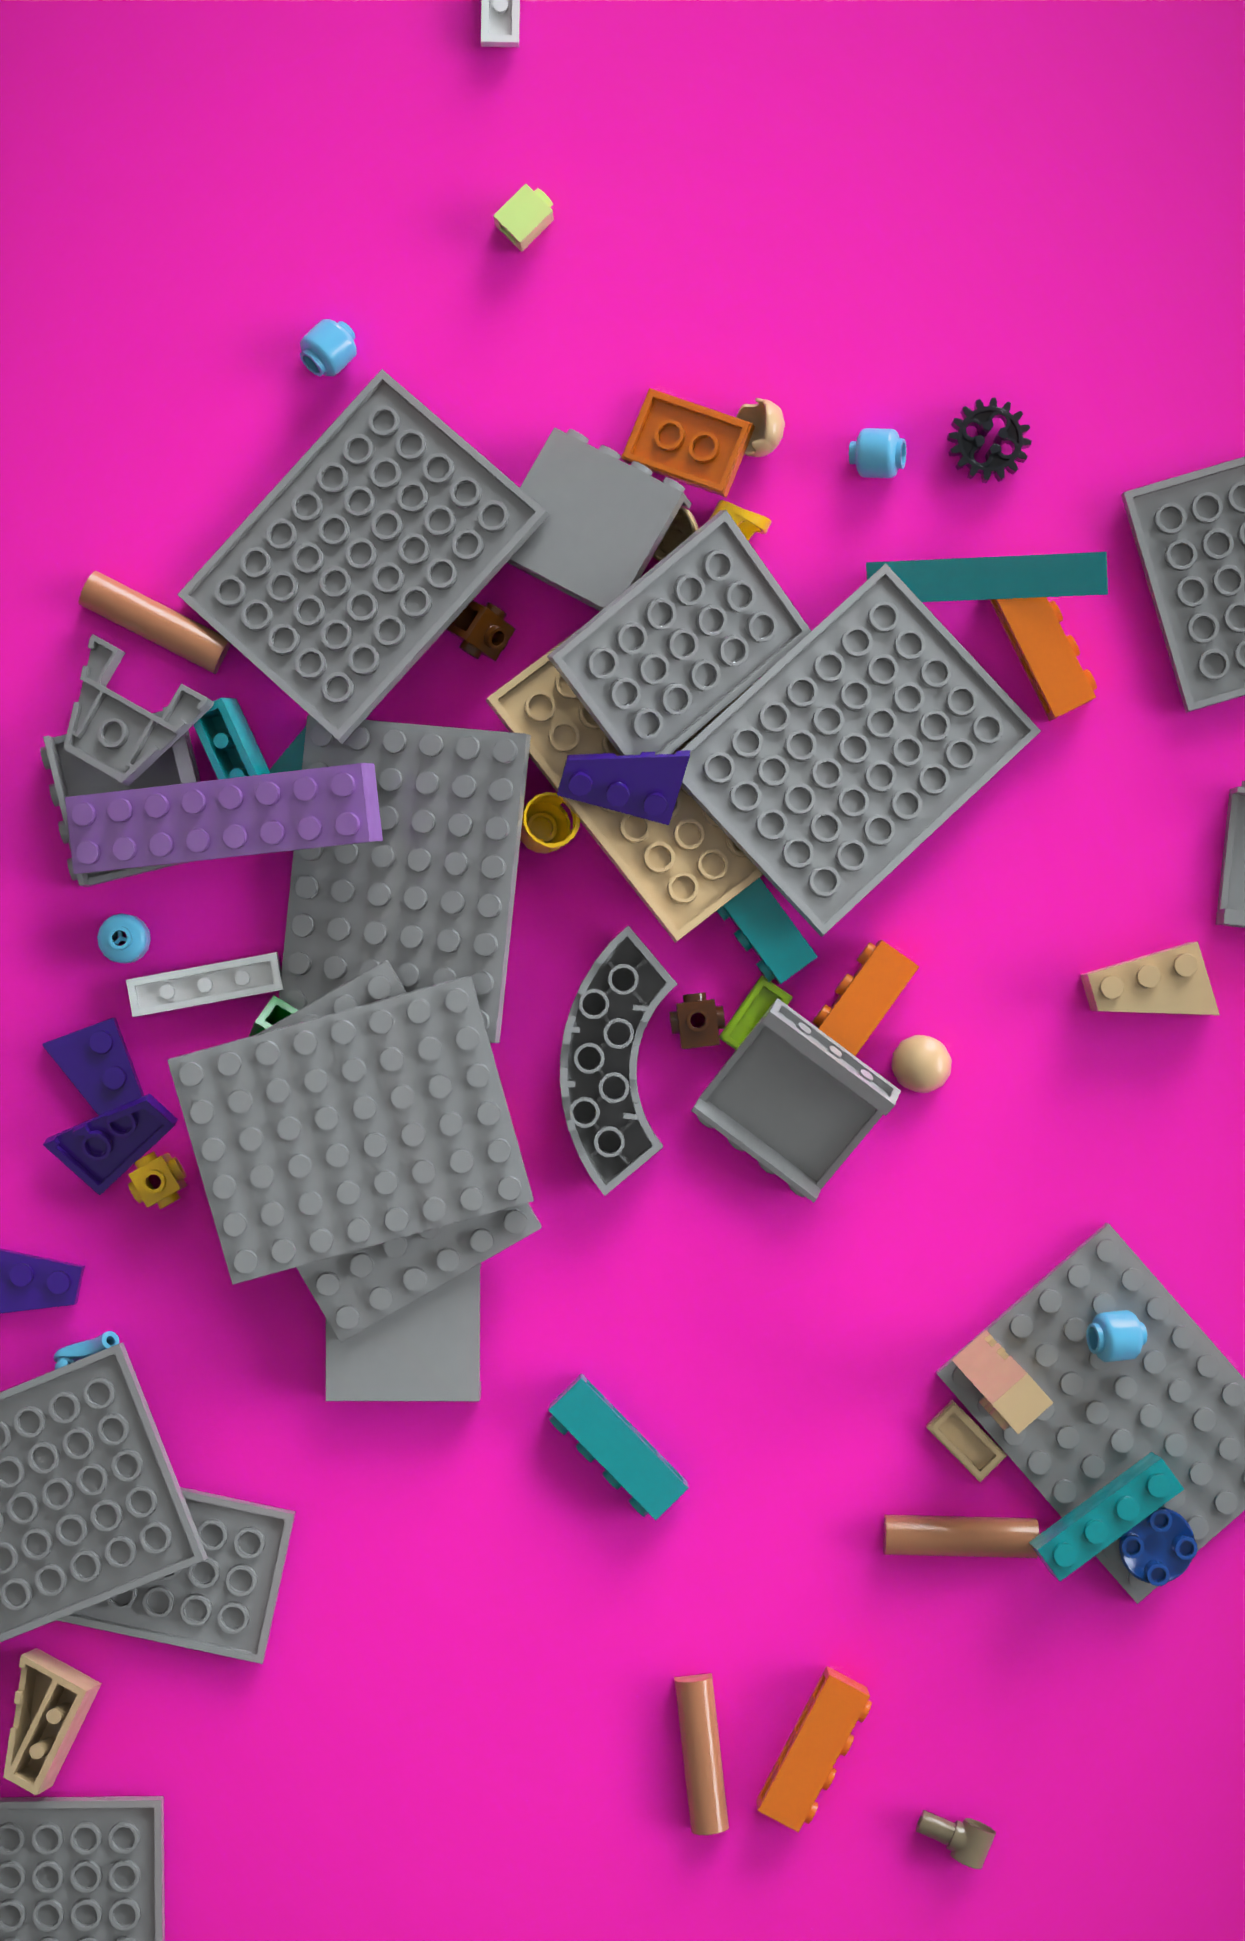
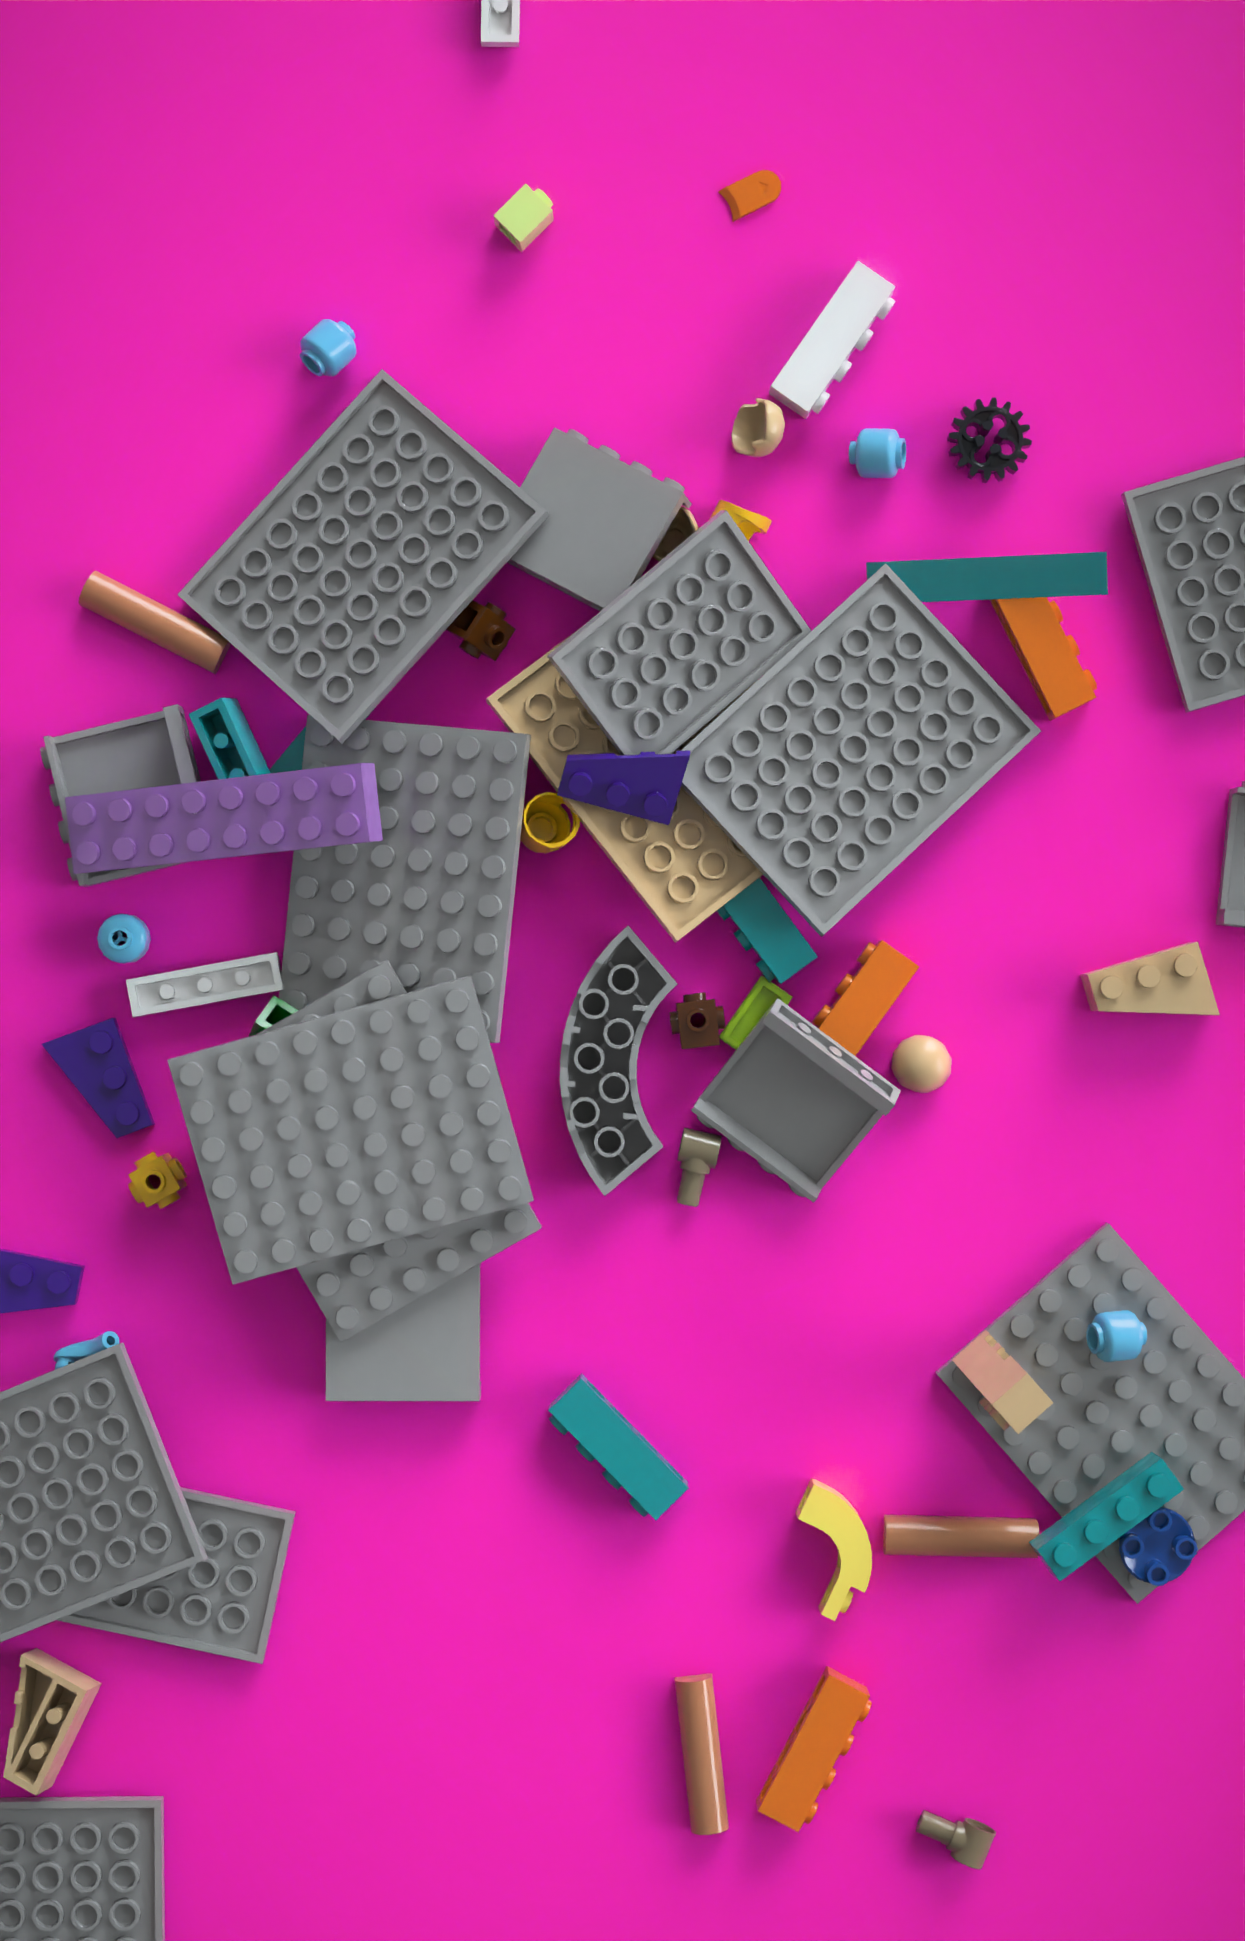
(112, 1141): dark purple wing -> none
(117, 732): light grey wing -> none
(688, 442): orange tile -> none
(697, 1156): none -> dark tan pin
(752, 193): none -> orange piece
(832, 339): none -> white brick
(836, 1516): none -> light yellow arch
(966, 1440): tan tile -> none

